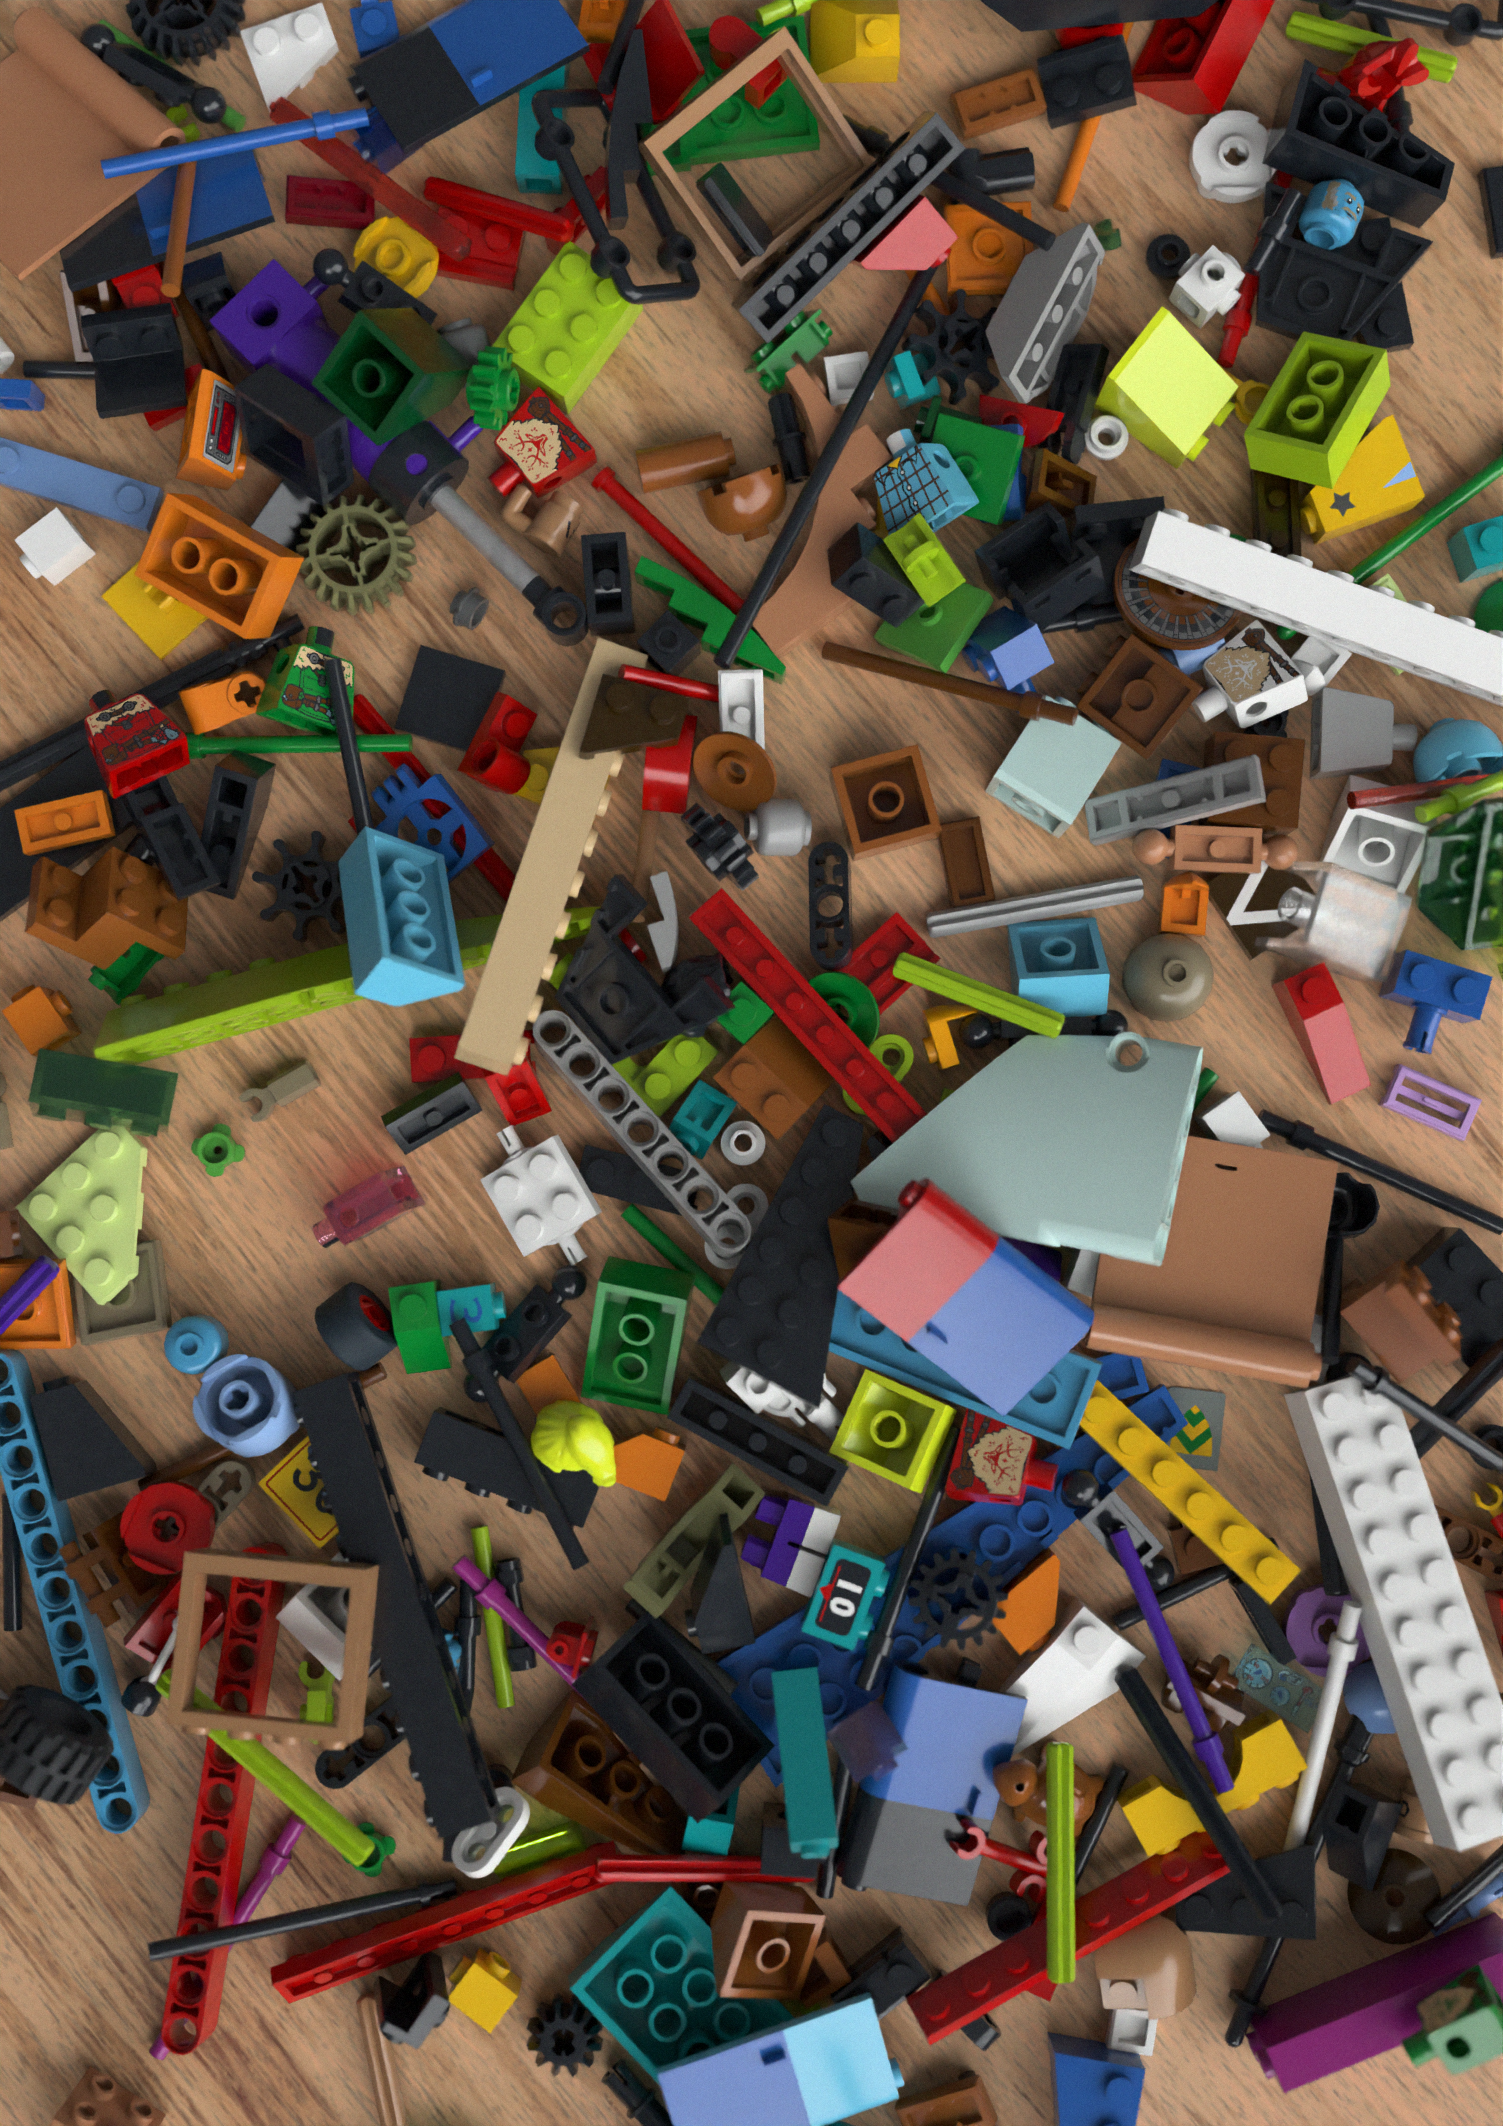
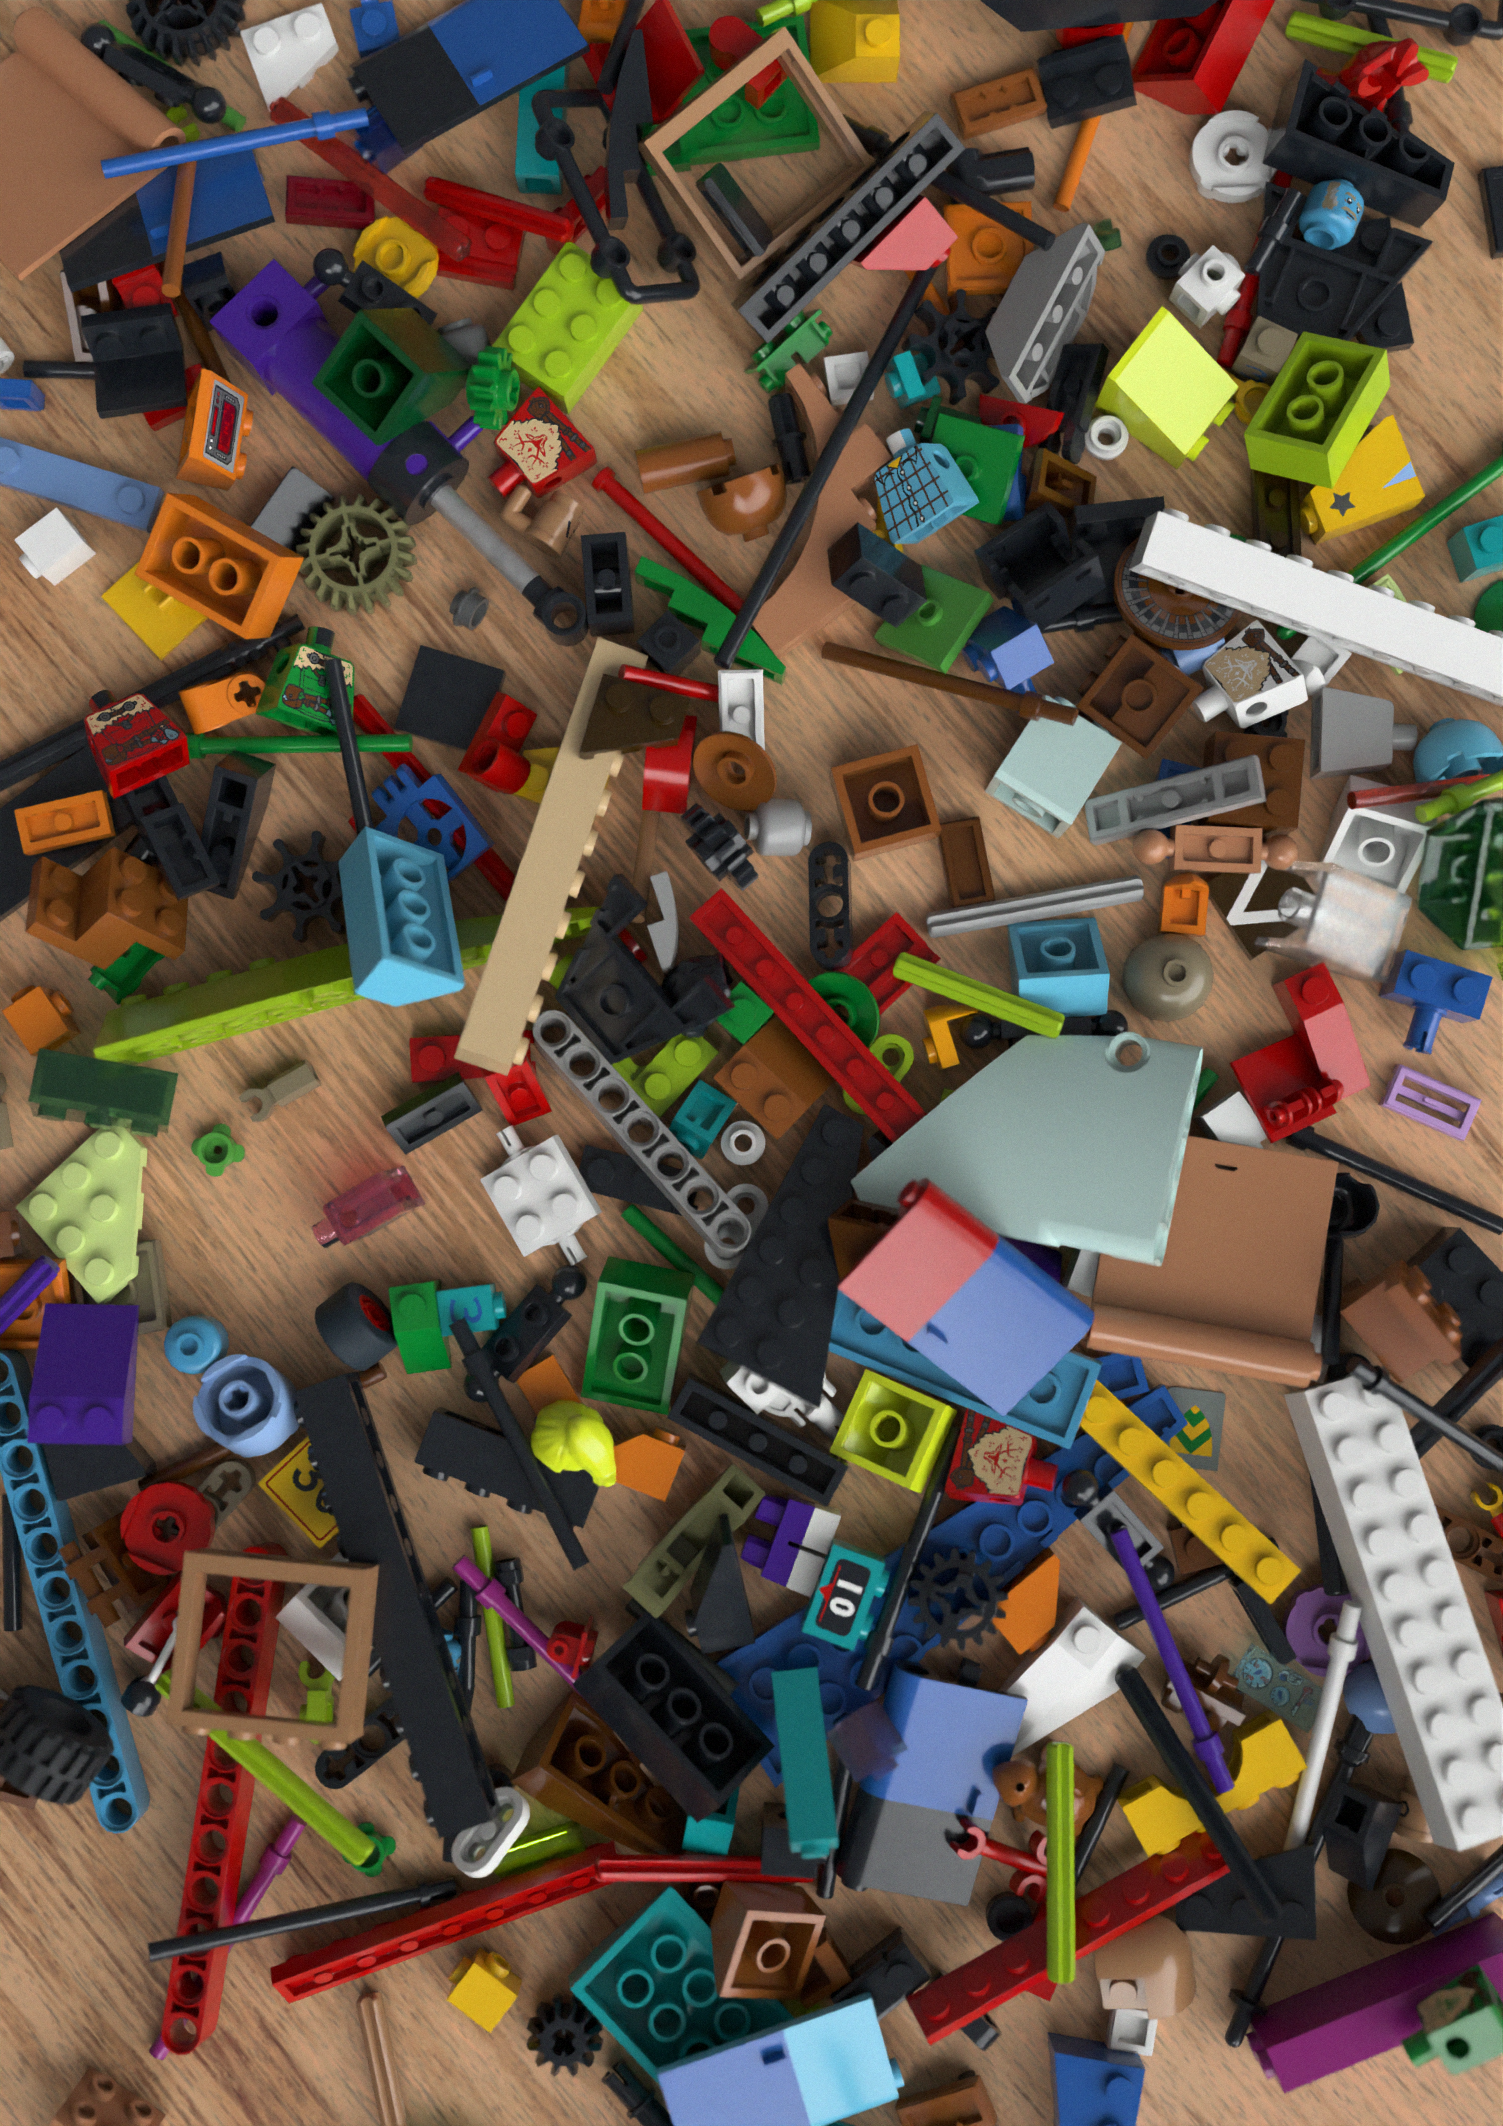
(84, 1375): none -> dark purple slope
(316, 464): black window -> none
(415, 2007): black bracket -> none
(924, 560): lime hips -> none
(1263, 352): none -> dark tan brick
(1285, 1088): none -> red hinge

